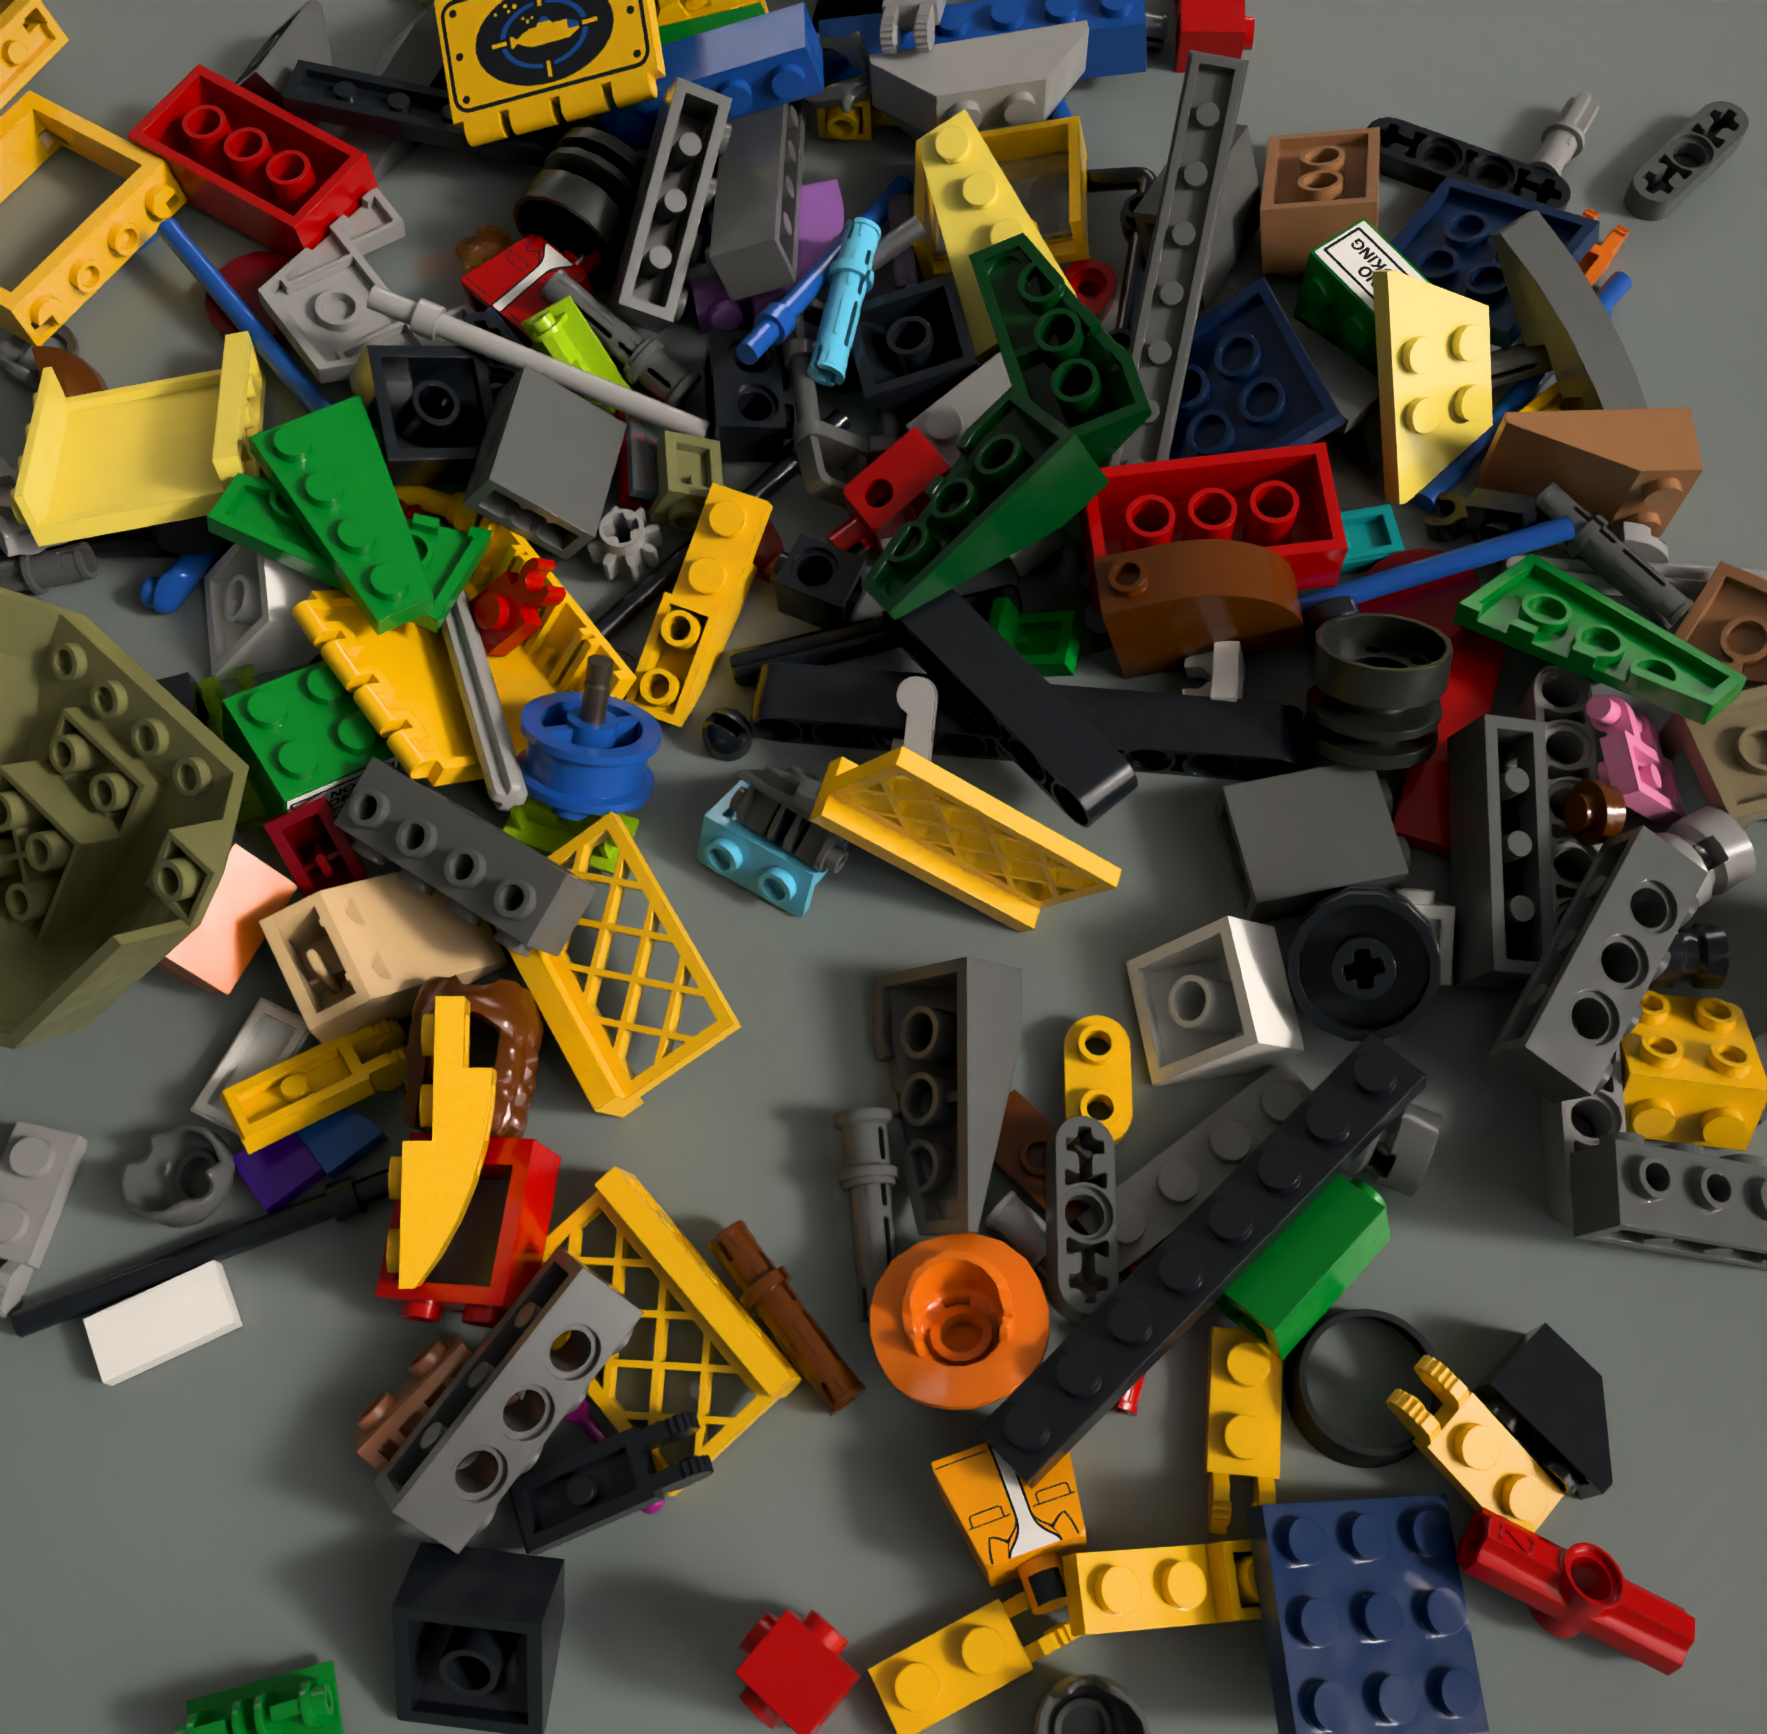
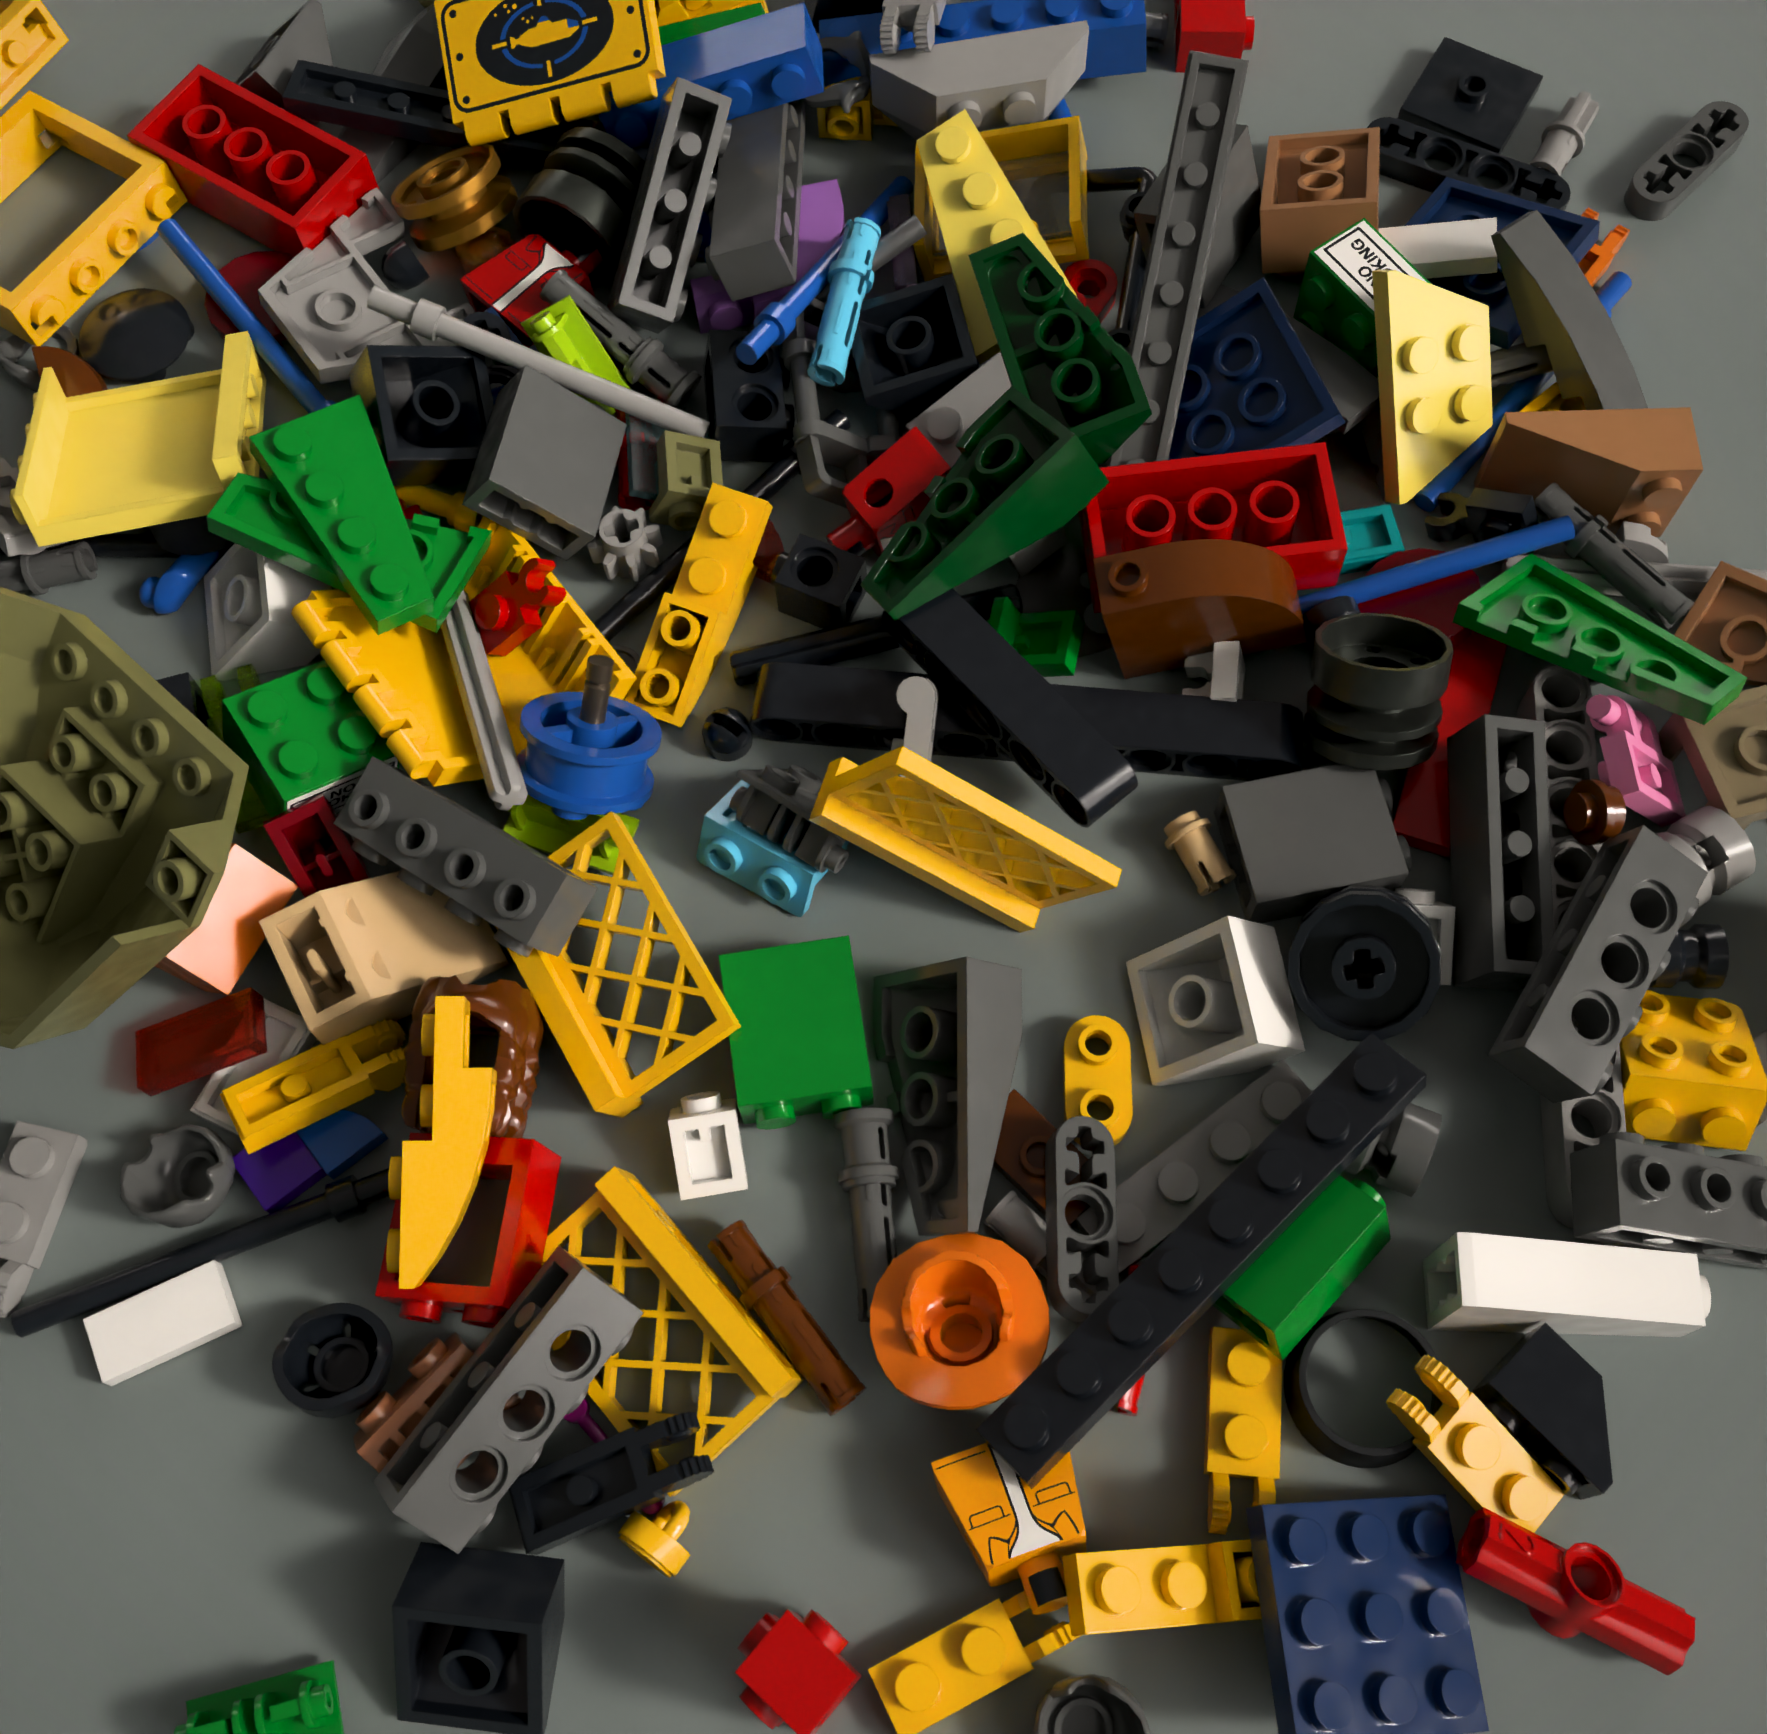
(135, 335): none -> black dish
(200, 1042): none -> clear red tile
(343, 1368): none -> black helmet
(402, 267): none -> black hinge
(454, 197): none -> pearl gold wheel
(657, 1539): none -> yellow tile
(707, 1146): none -> white bracket
(798, 1033): none -> green brick
(1198, 852): none -> tan pin
(1447, 247): none -> white tile
(1470, 96): none -> black plate
(1571, 1286): none -> white slope

